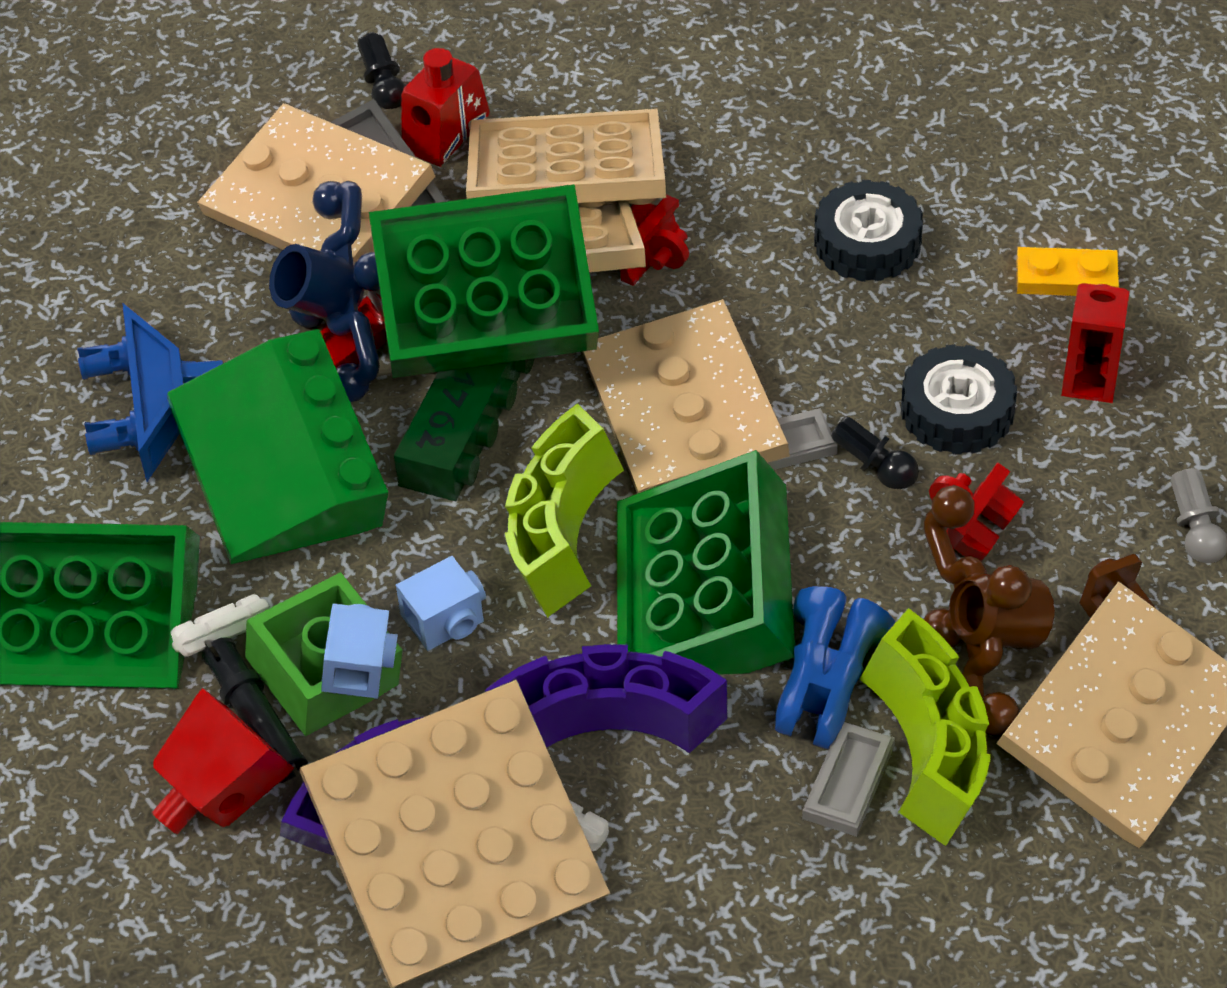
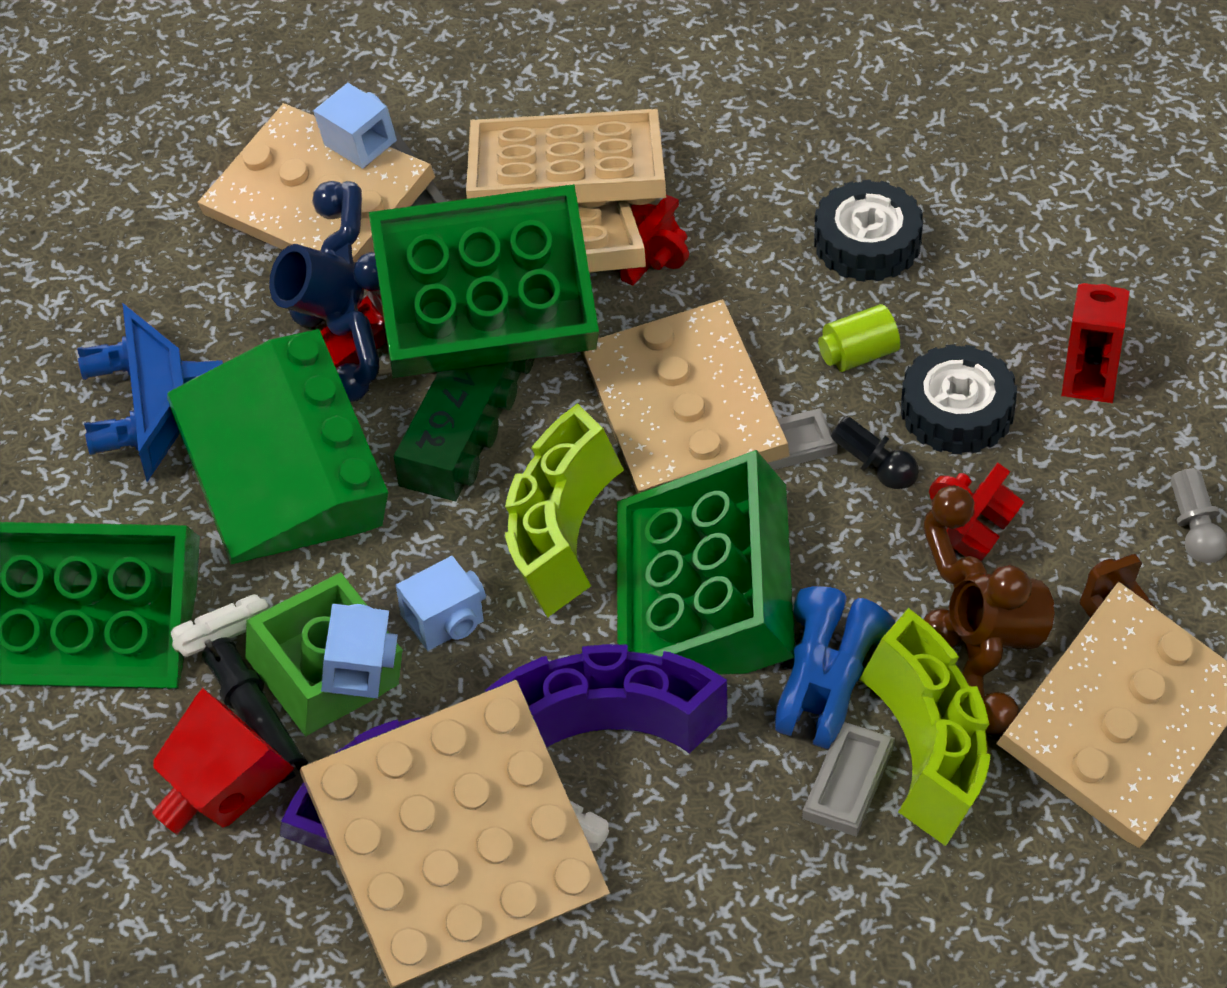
(355, 125): none -> light blue brick
(381, 71): black axle -> none
(440, 106): red torso -> none
(859, 338): none -> lime brick
(1062, 269): yellow plate -> none

